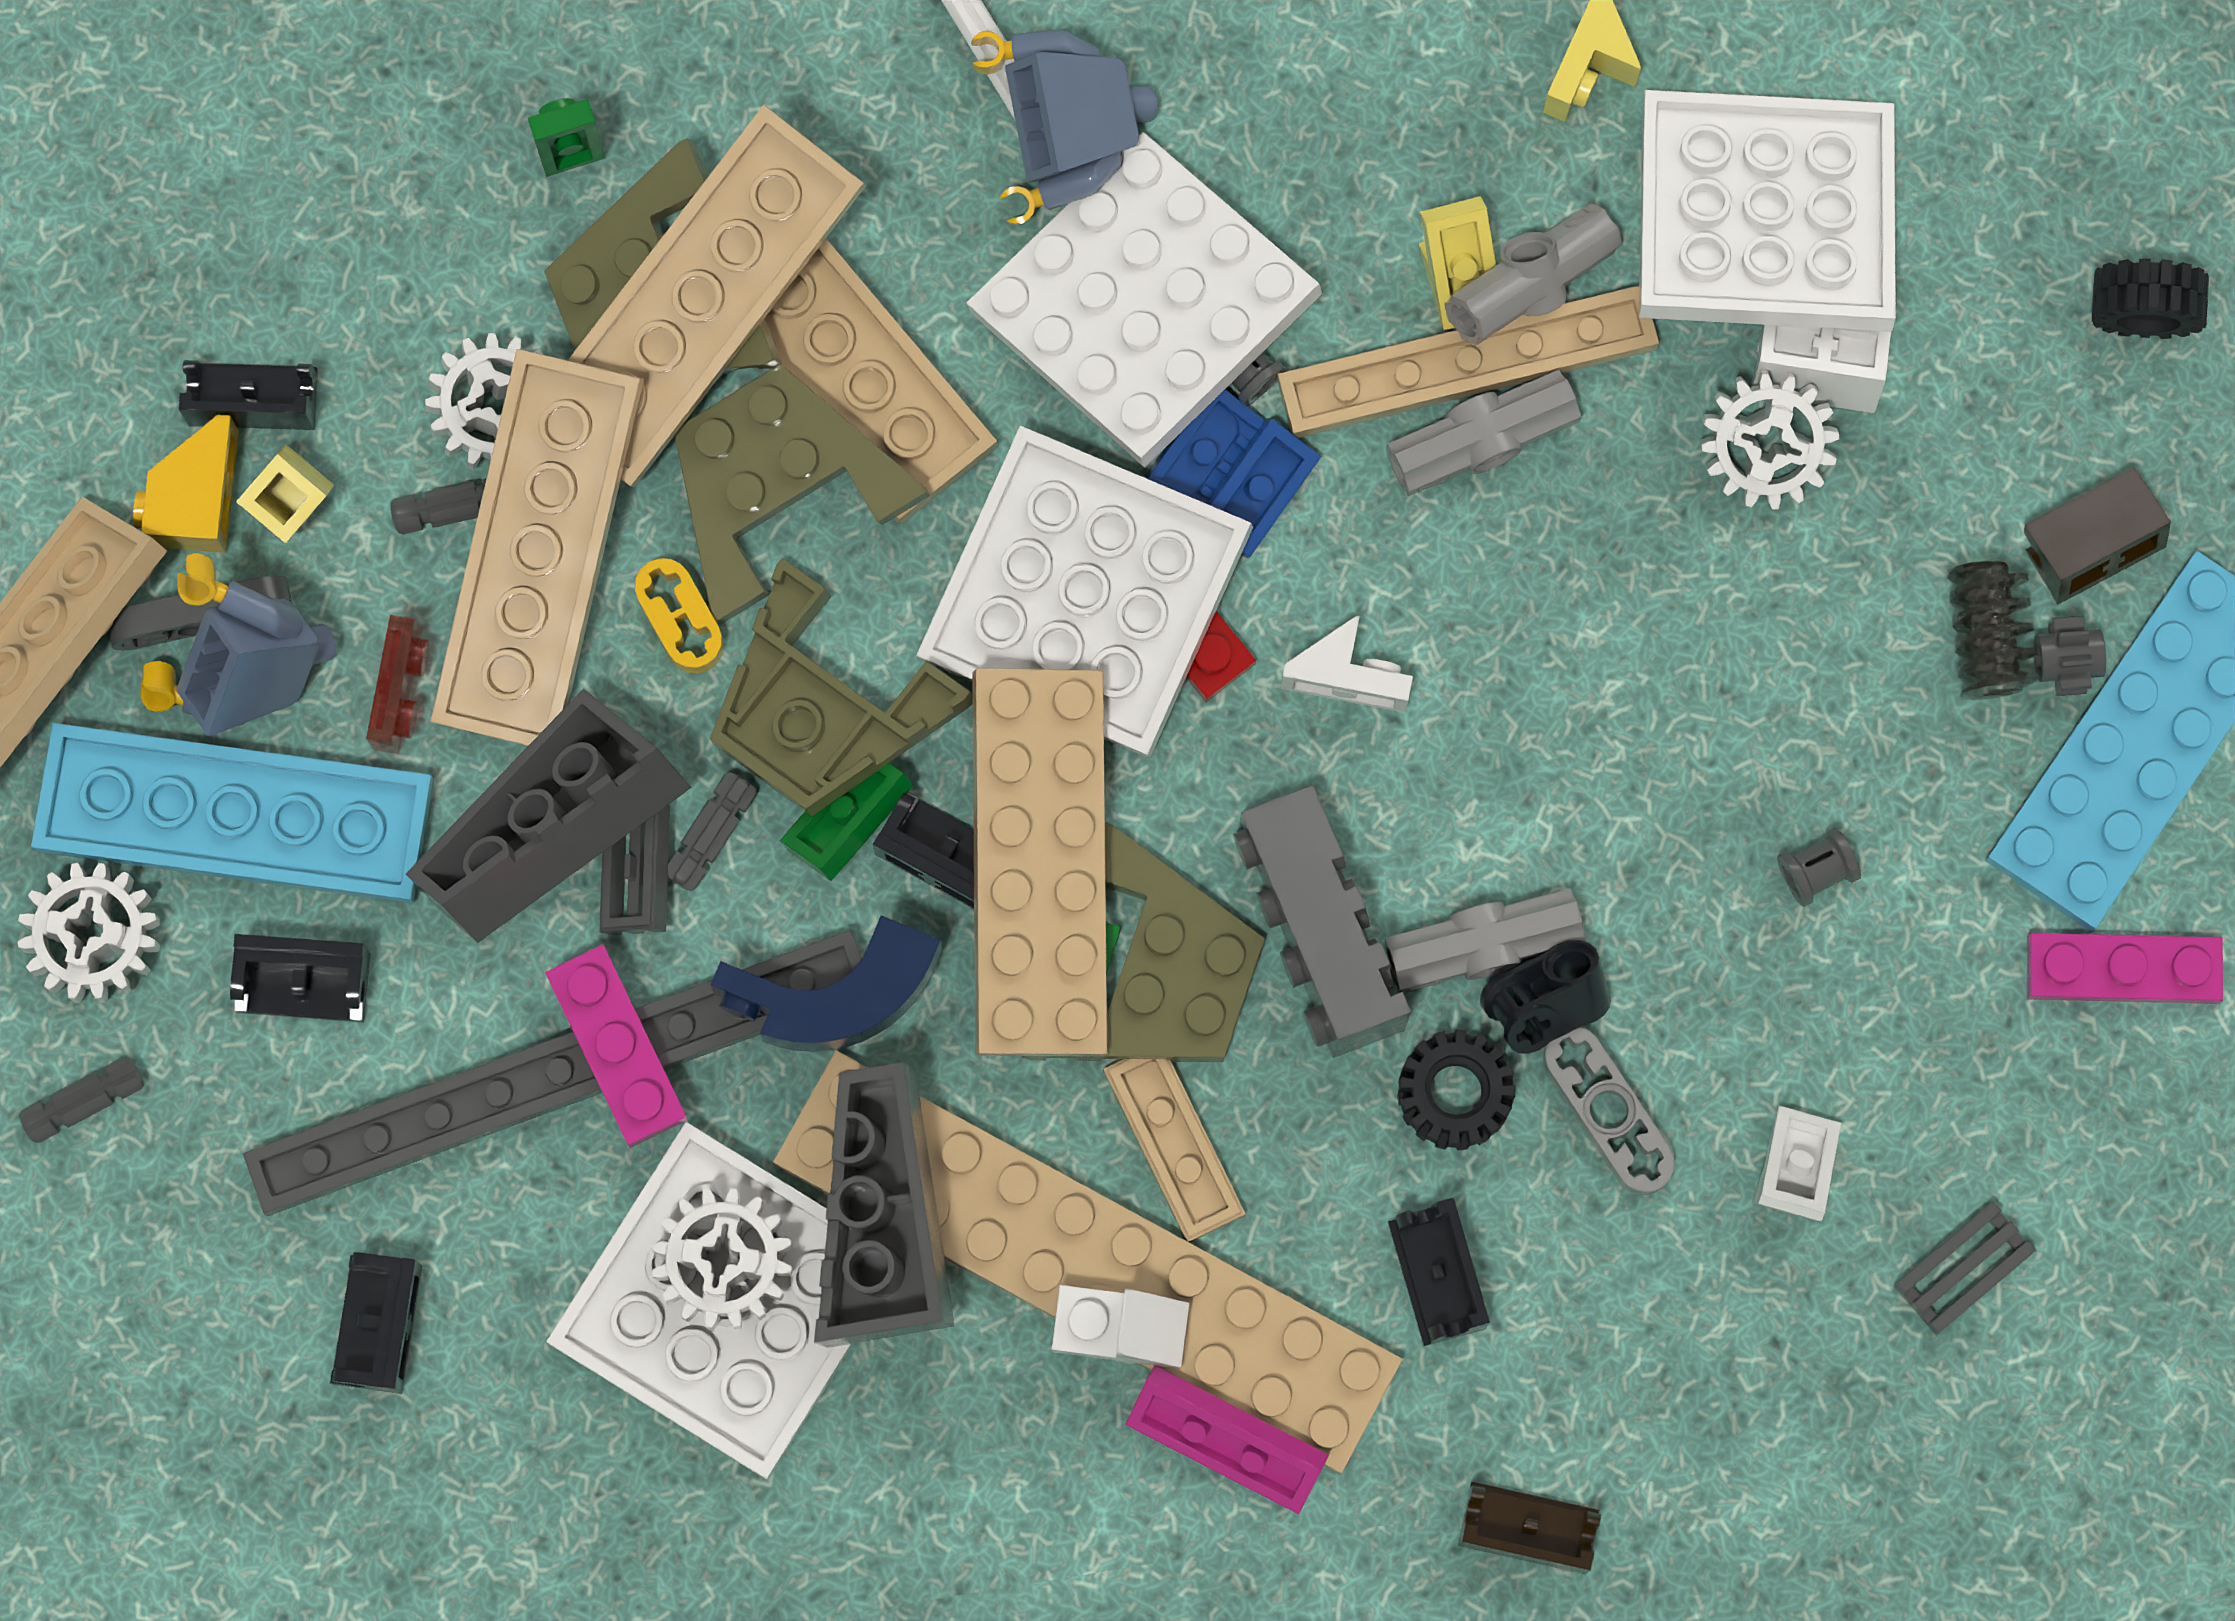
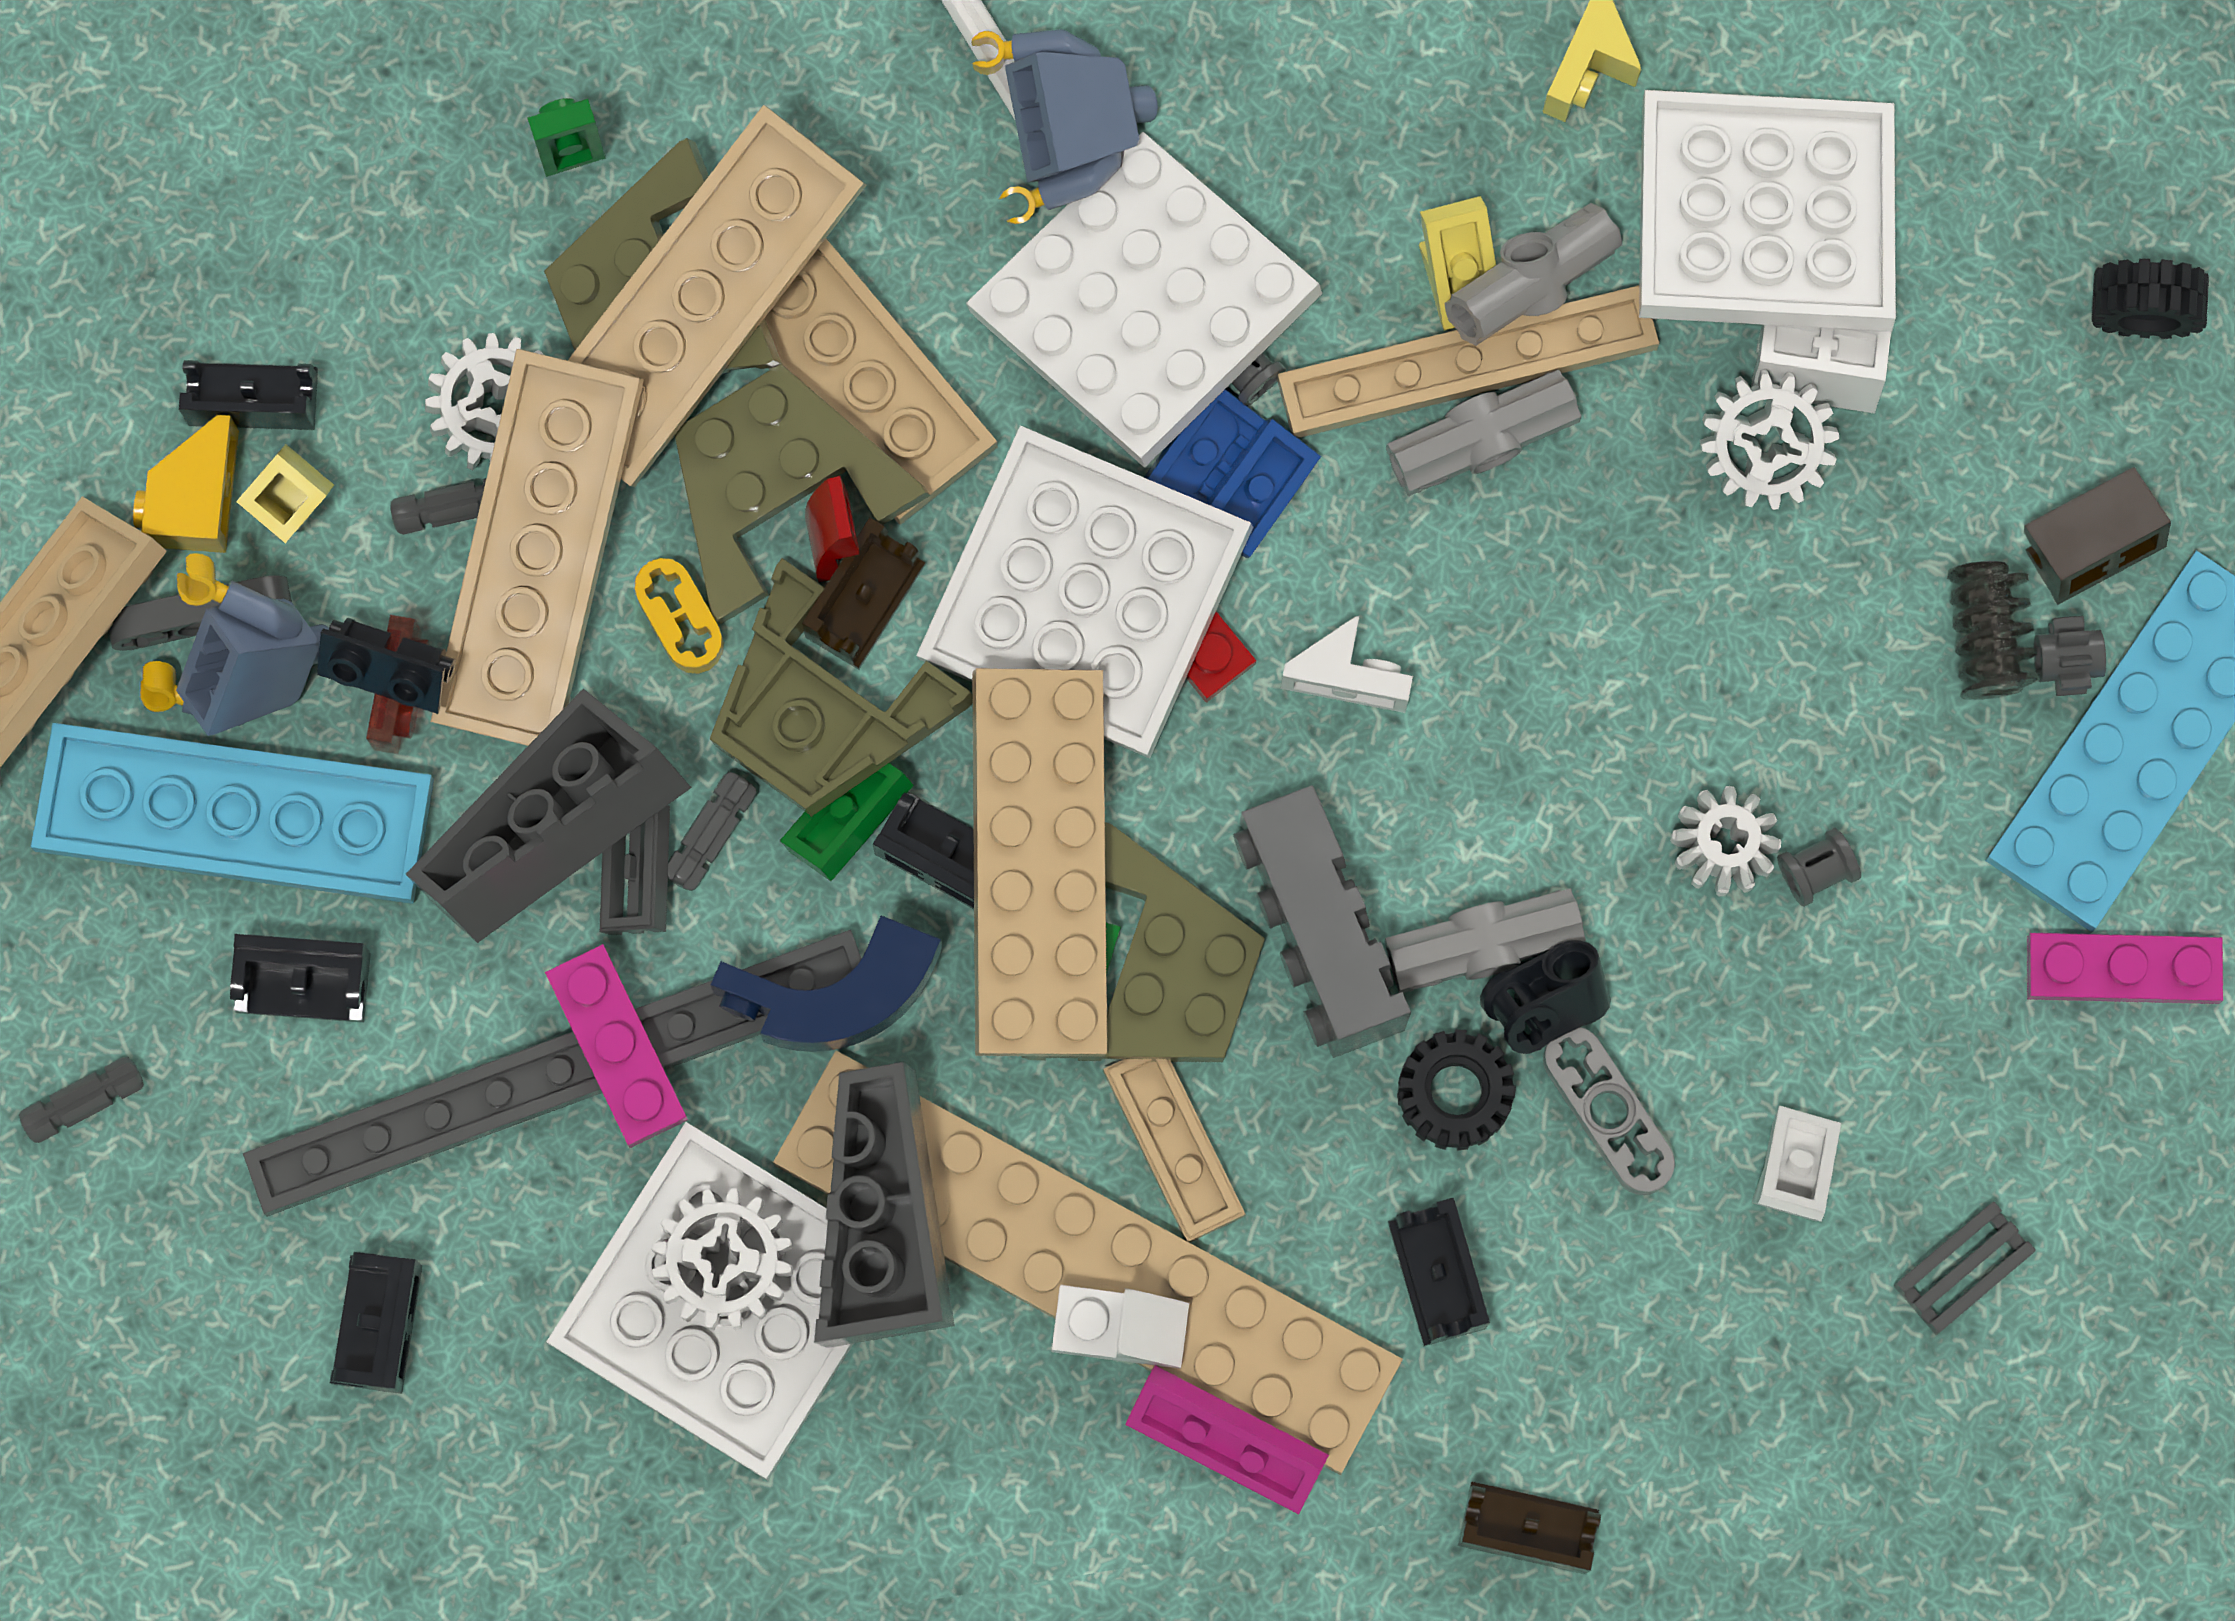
(62, 926): white gear -> none
(360, 659): none -> black hinge
(830, 527): none -> red slope
(863, 595): none -> dark brown hinge
(1709, 854): none -> white gear

